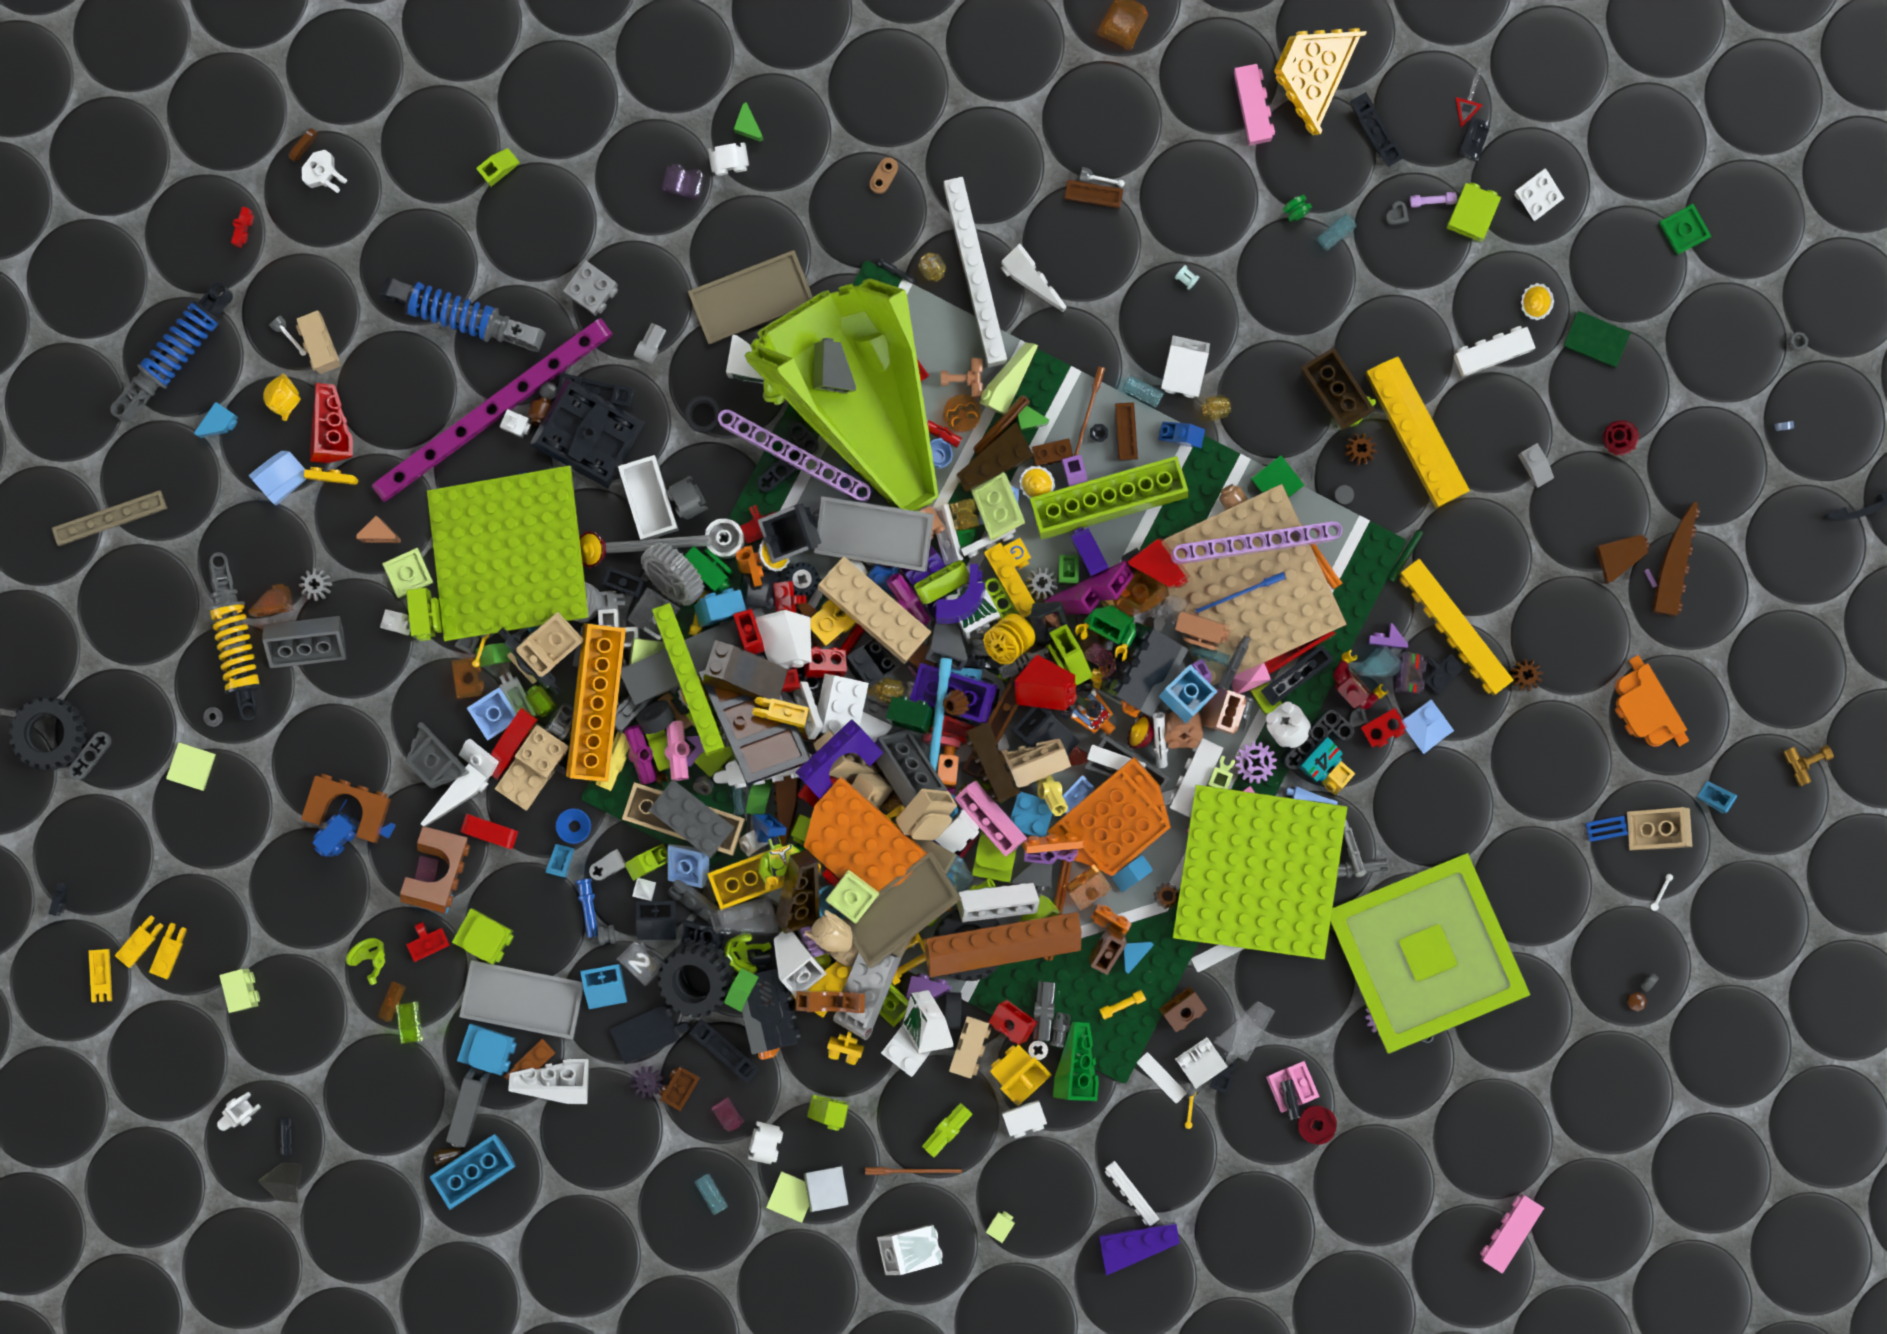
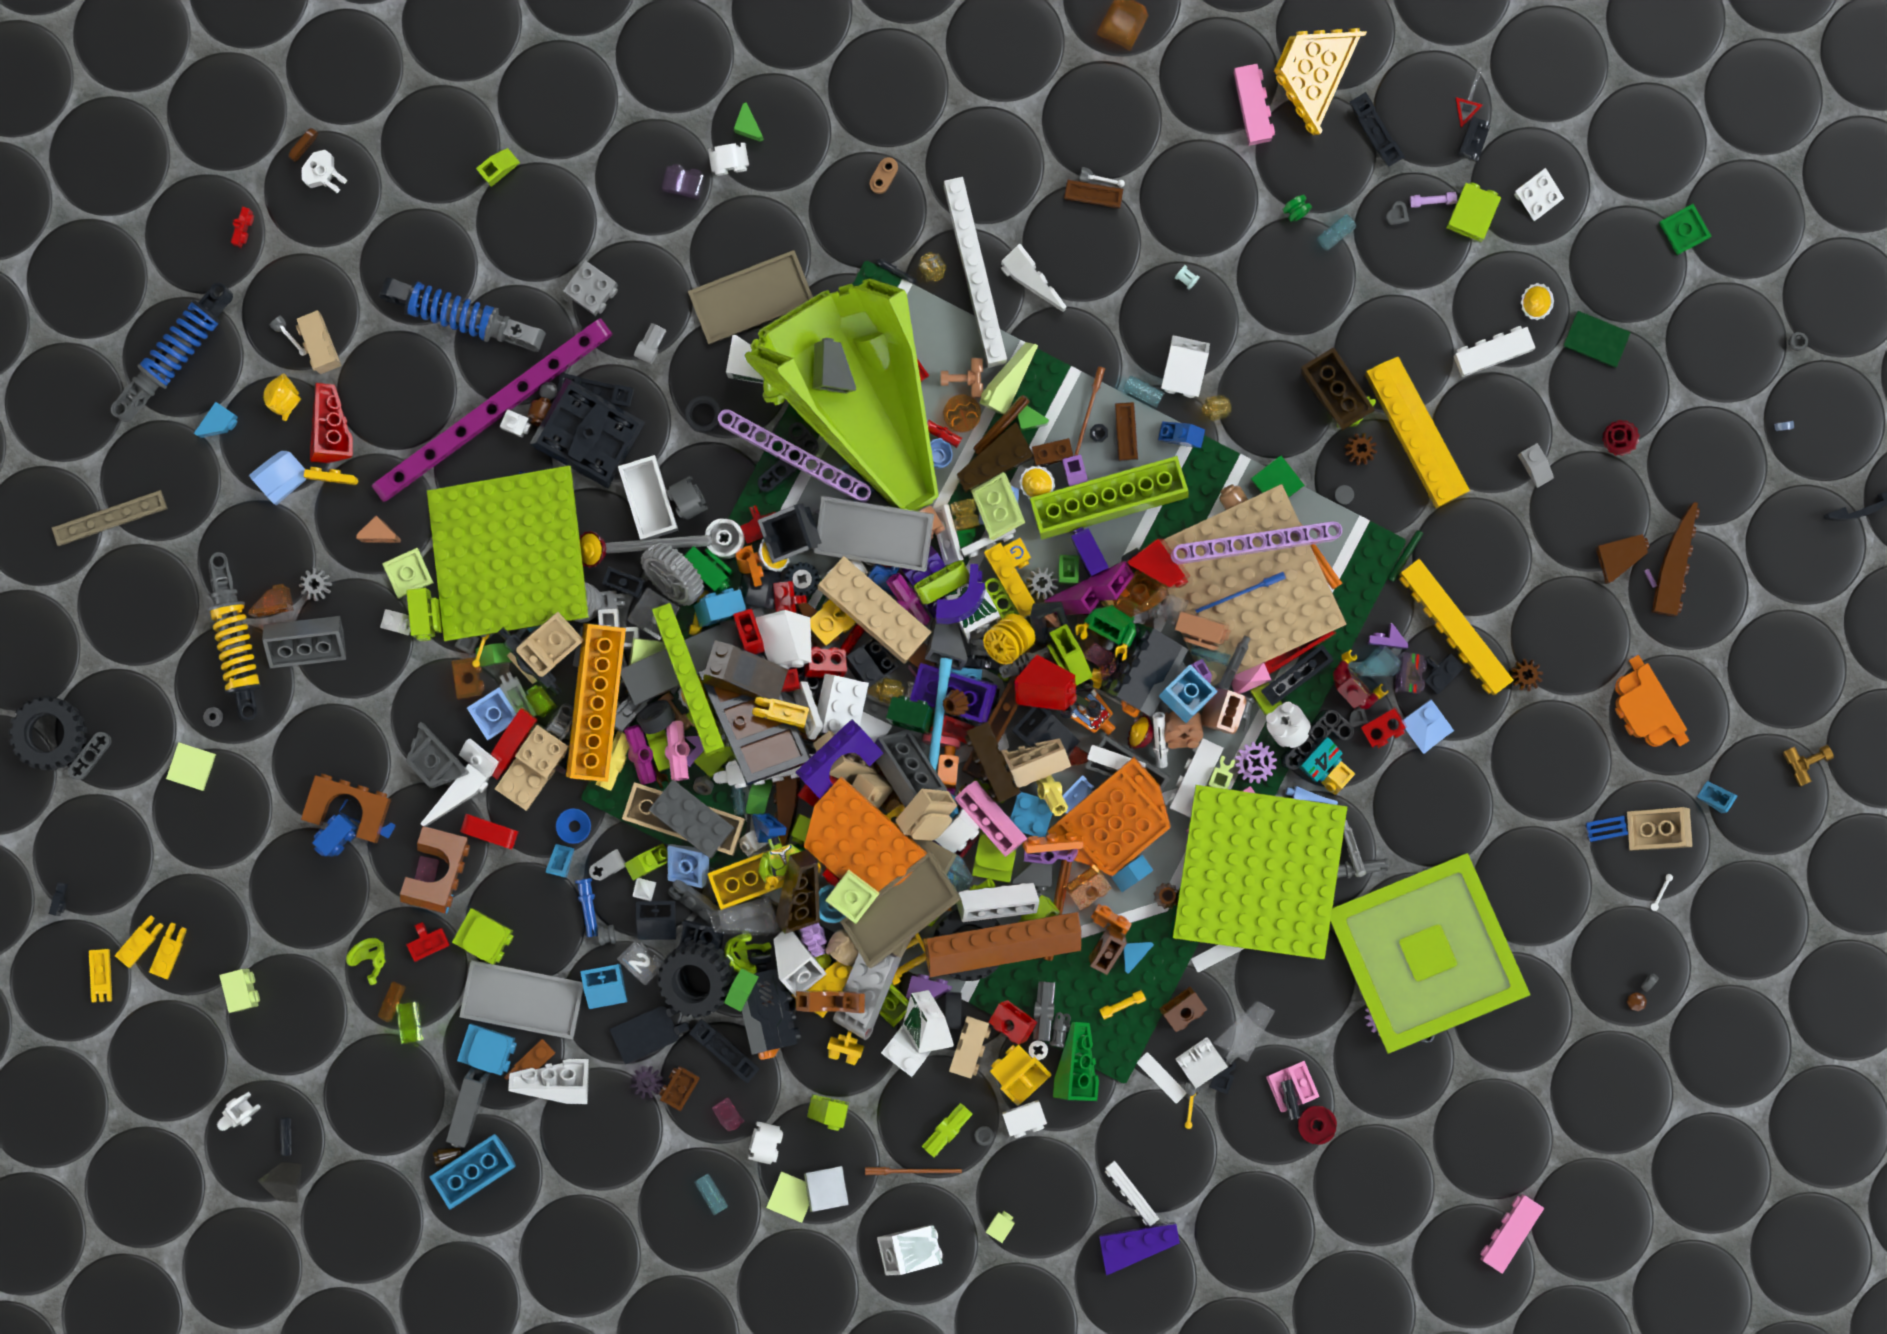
(831, 933): tan helmet -> none
(984, 1135): none -> dark grey tile

